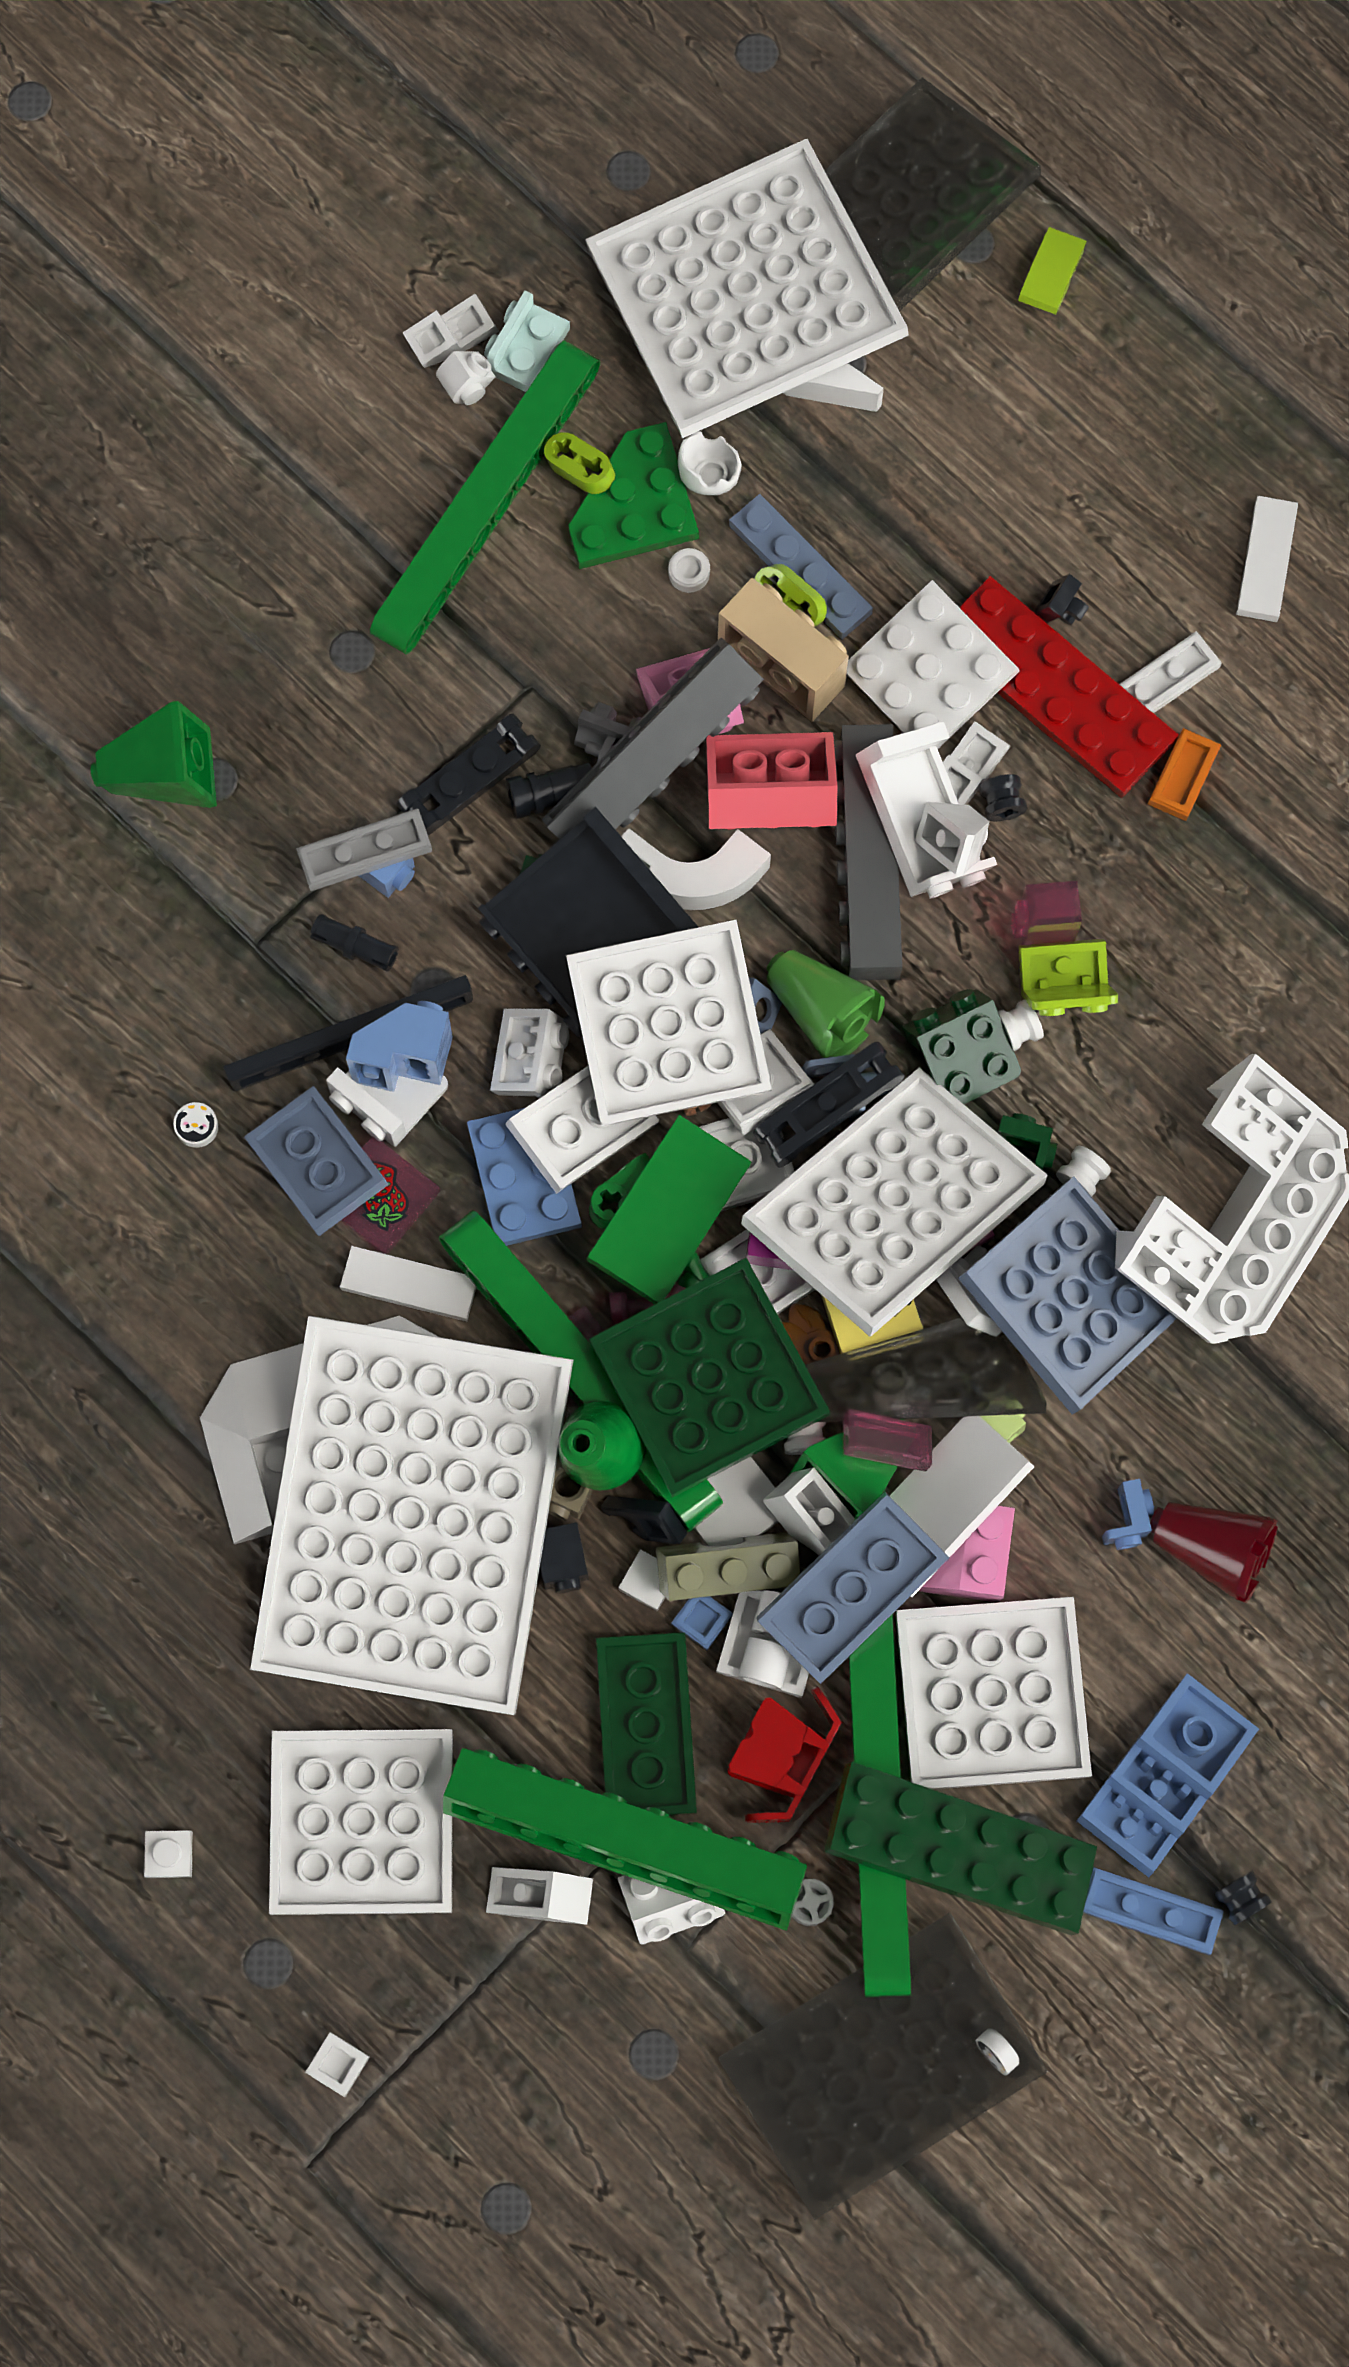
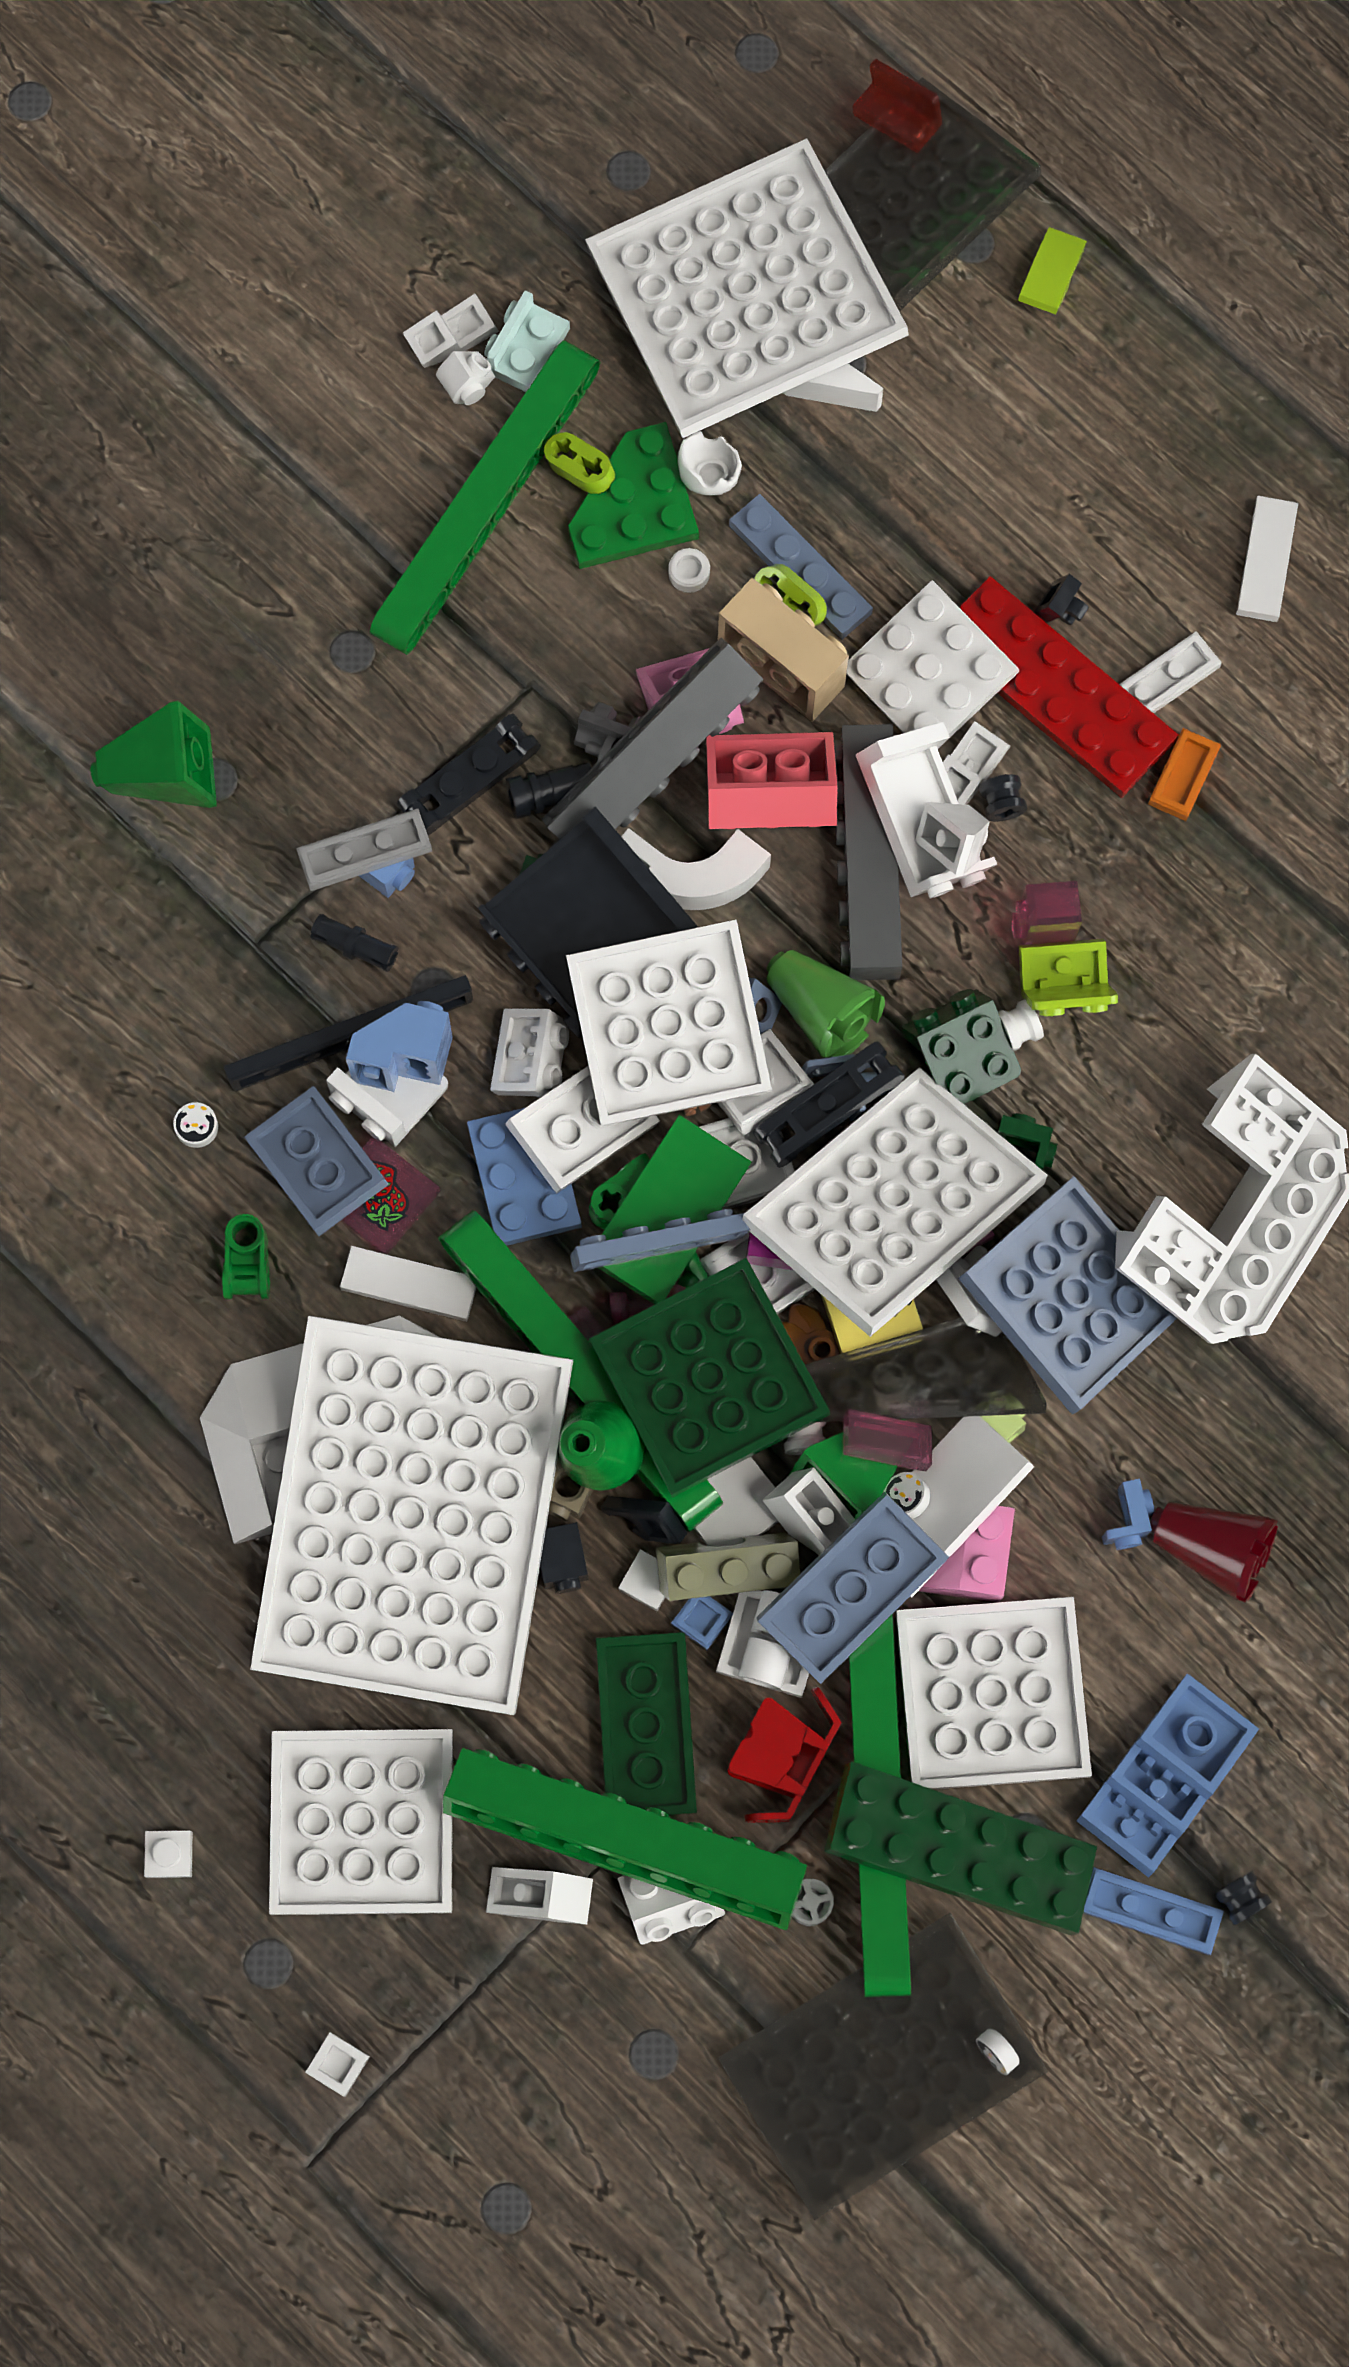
(246, 1268): none -> green piece
(640, 1243): none -> sand blue plate
(899, 107): none -> clear red panel
(909, 1493): none -> white tile
(1086, 1168): white wheel -> none

